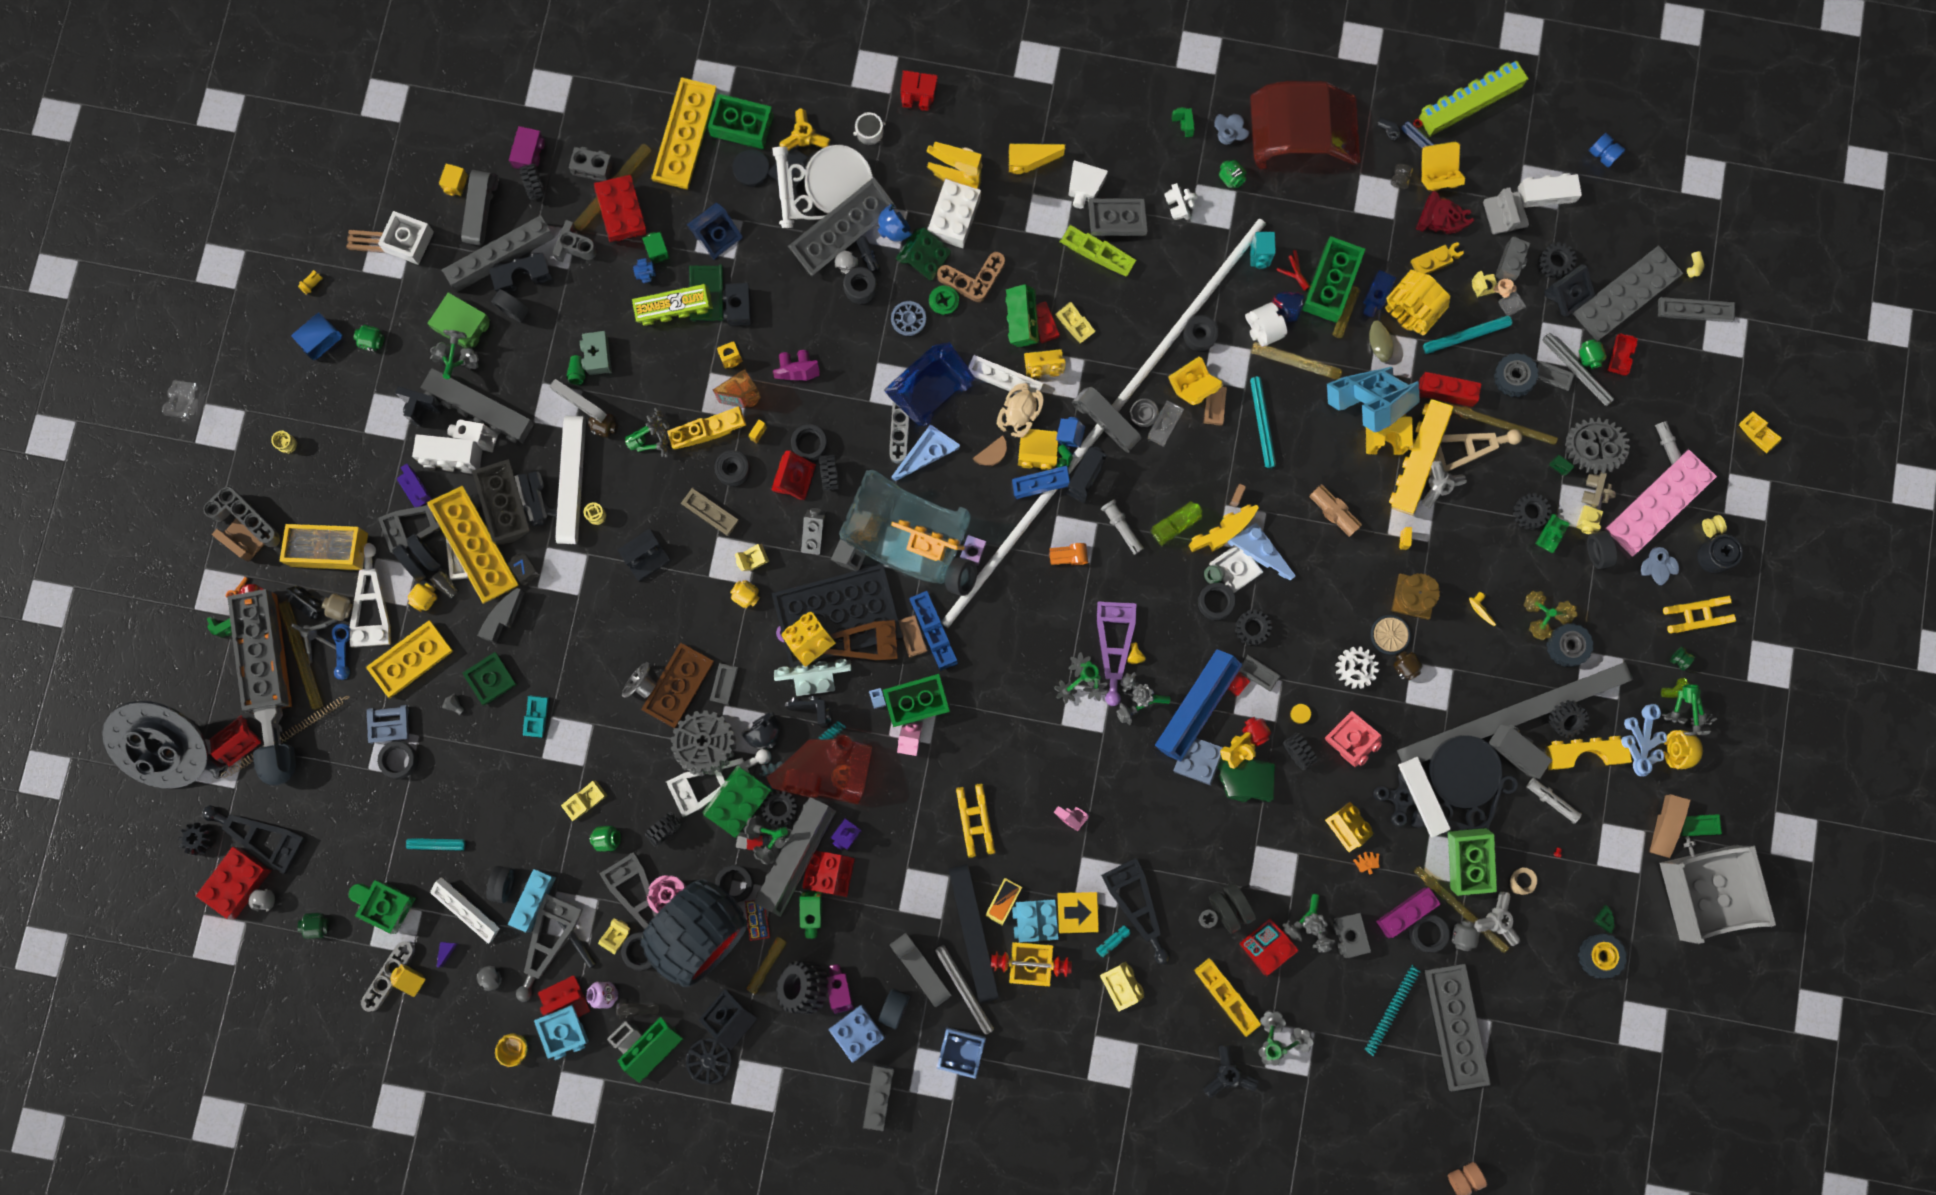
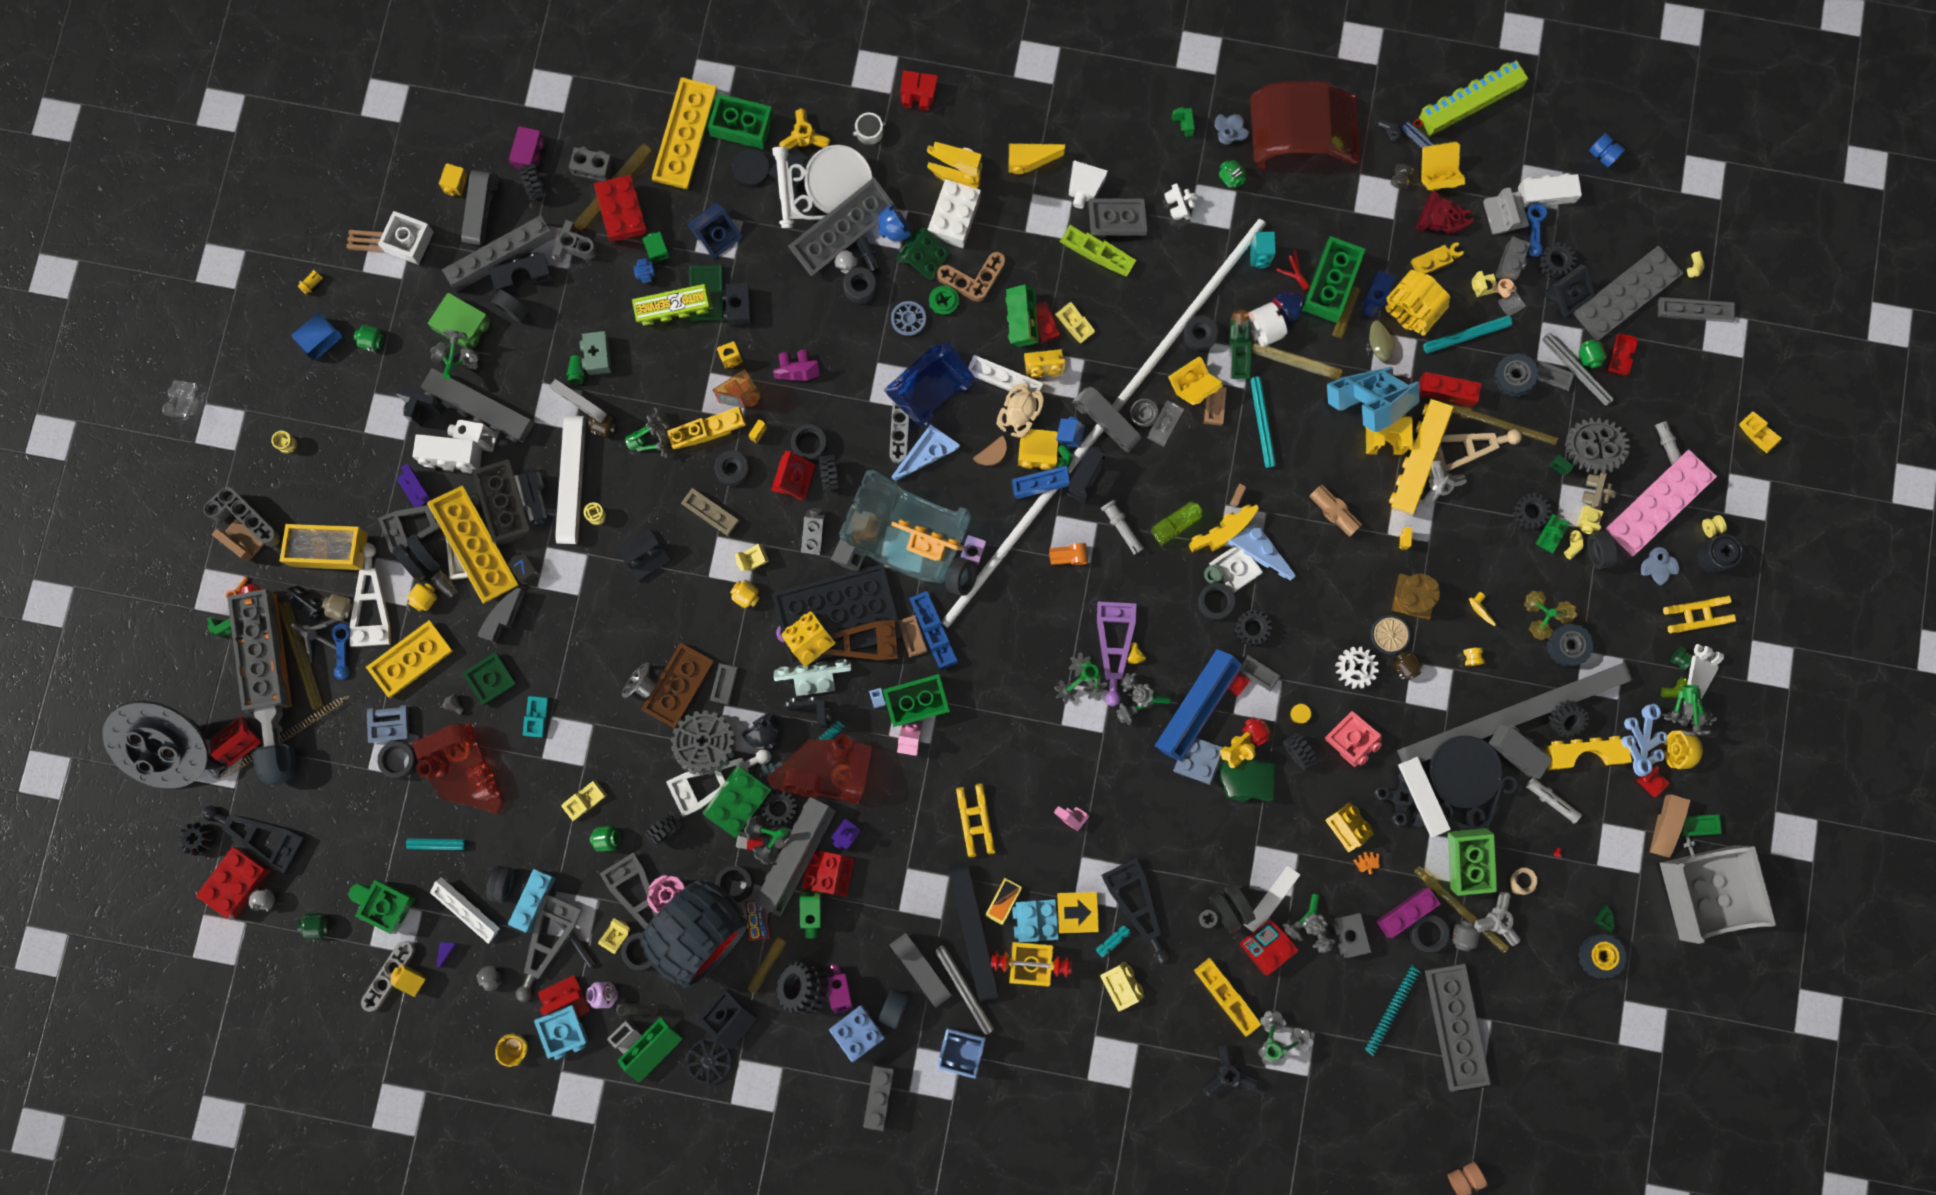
(457, 767): none -> clear red panel
(1240, 345): none -> dark green plate
(1273, 897): none -> white sticker
(1474, 656): none -> yellow wheel
(1535, 247): none -> blue piece
(1576, 544): none -> light yellow arm
(1653, 782): none -> red bracket
(1701, 674): none -> white flag

